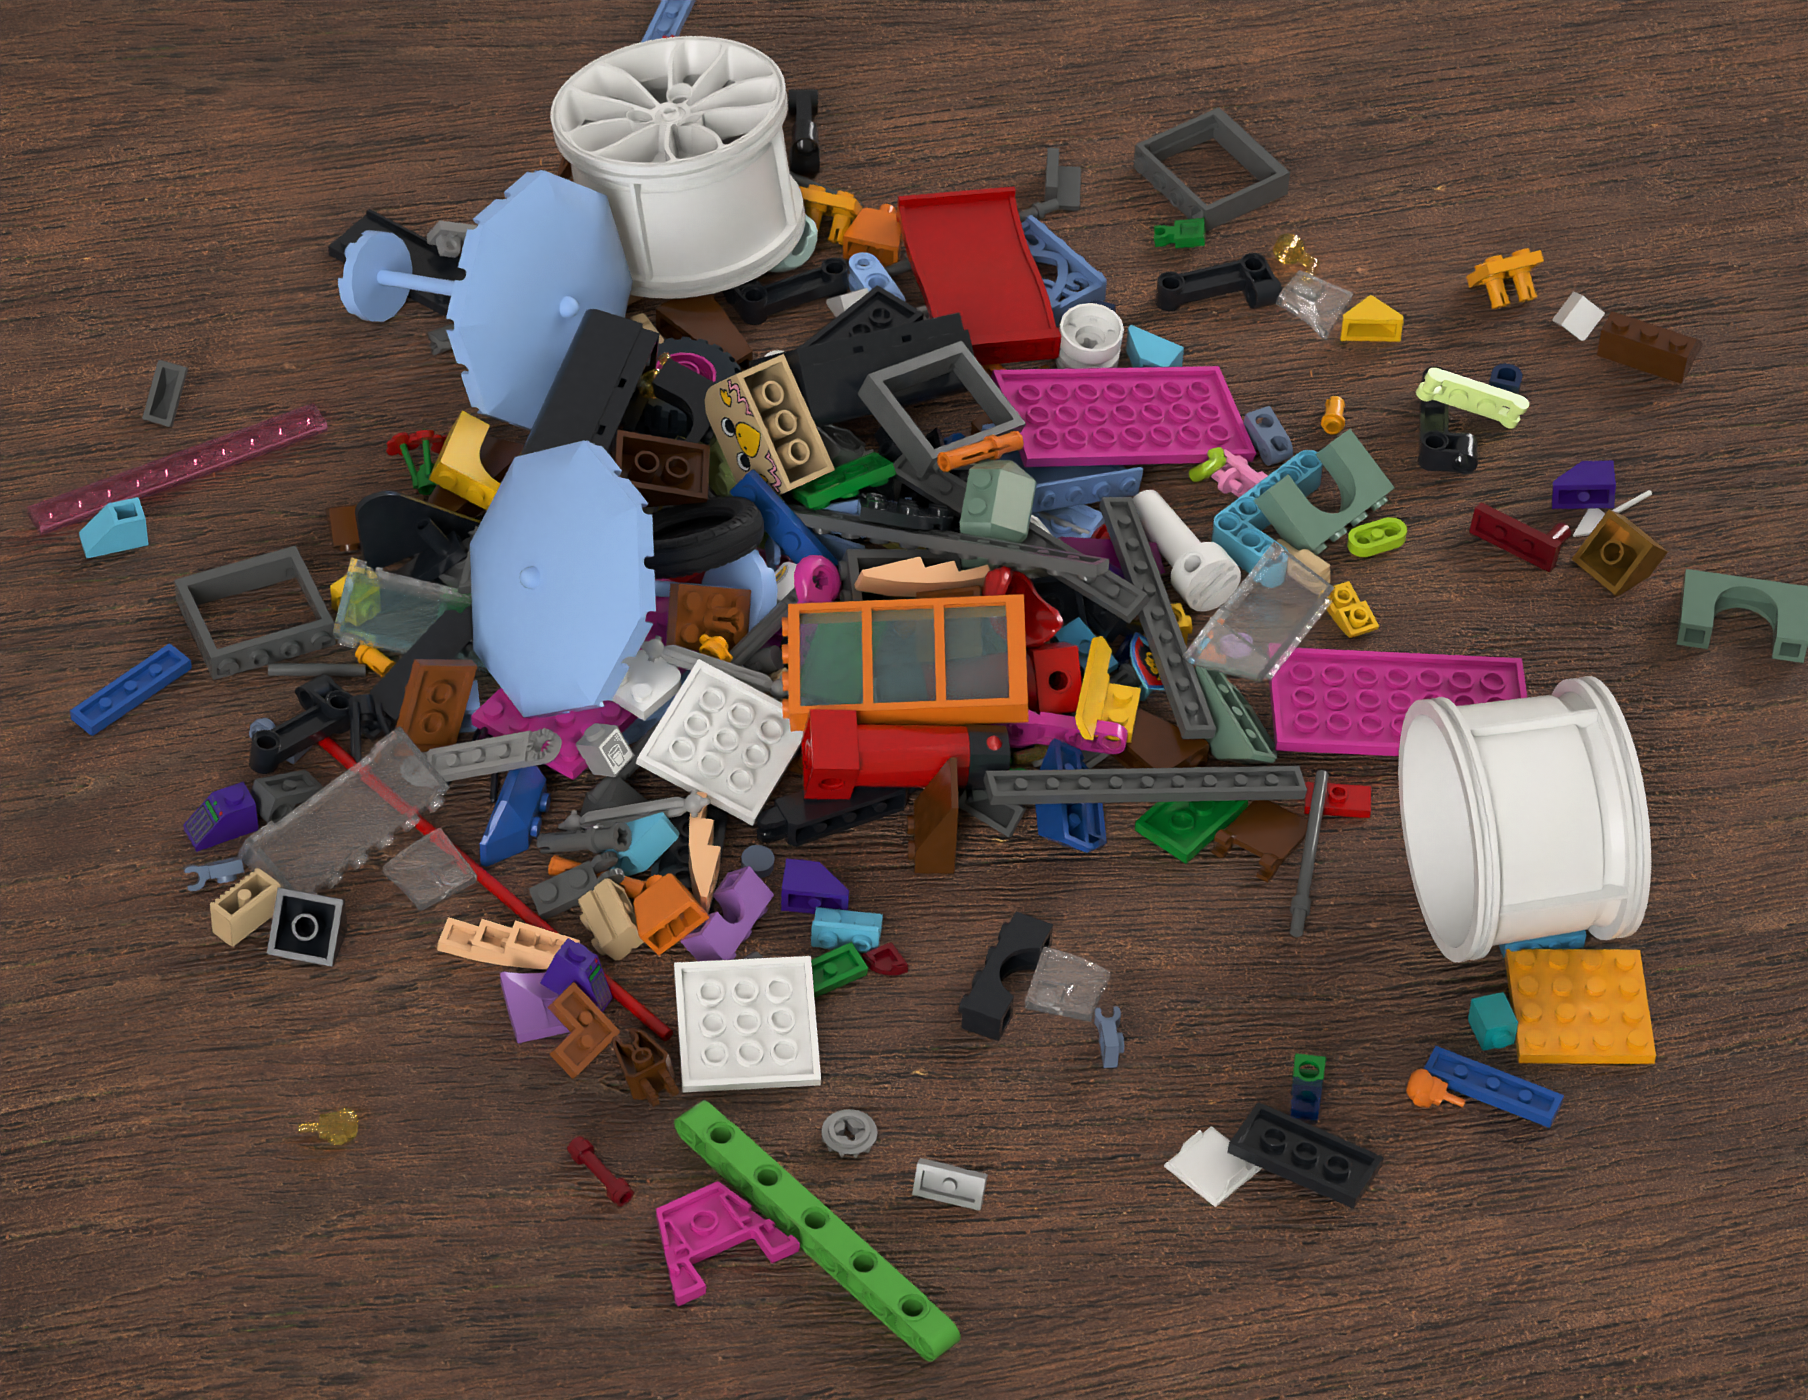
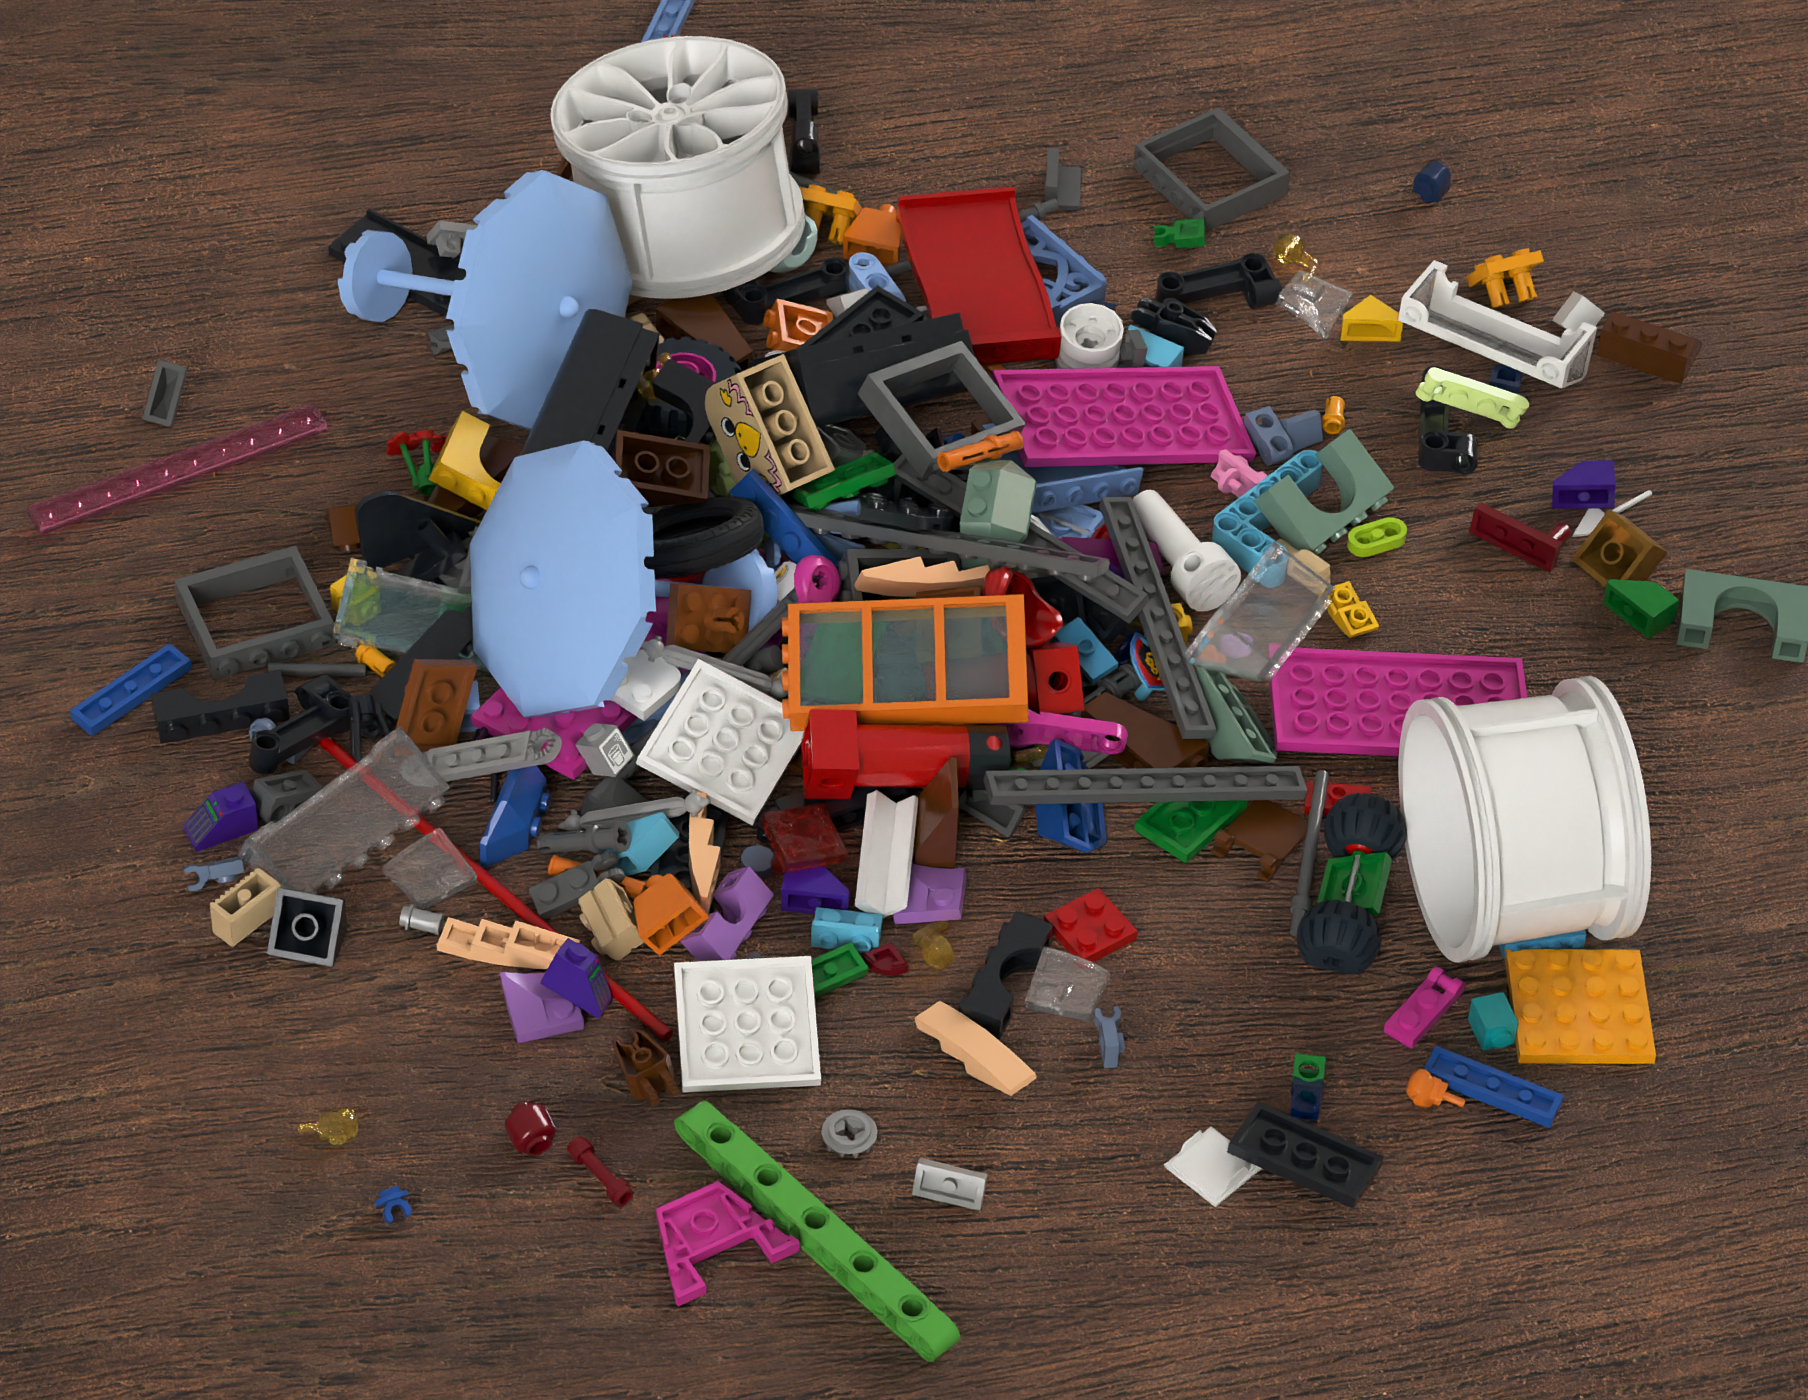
(115, 529): medium azure slope -> none
(185, 717): none -> black arch
(392, 1198): none -> blue plate
(421, 919): none -> light grey pin
(530, 1128): none -> dark red head
(588, 1030): dark orange plate -> none
(715, 647): light orange plate -> none
(793, 324): none -> orange plate
(803, 838): none -> clear red plate
(886, 854): none -> white panel
(933, 895): none -> medium lavender plate
(934, 946): none -> clear yellow plate
(976, 1047): none -> light nougat slope
(1091, 926): none -> red plate
(1103, 699): yellow plate -> none
(1133, 350): none -> dark grey plate
(1176, 324): none -> black hinge
(1209, 467): lime arm -> none
(1303, 429): none -> sand blue tile
(1364, 838): none -> black plate
(1424, 1007): none -> dark pink plate
(1432, 182): none -> dark blue plate
(1436, 309): none -> white windscreen
(1641, 604): none -> green slope

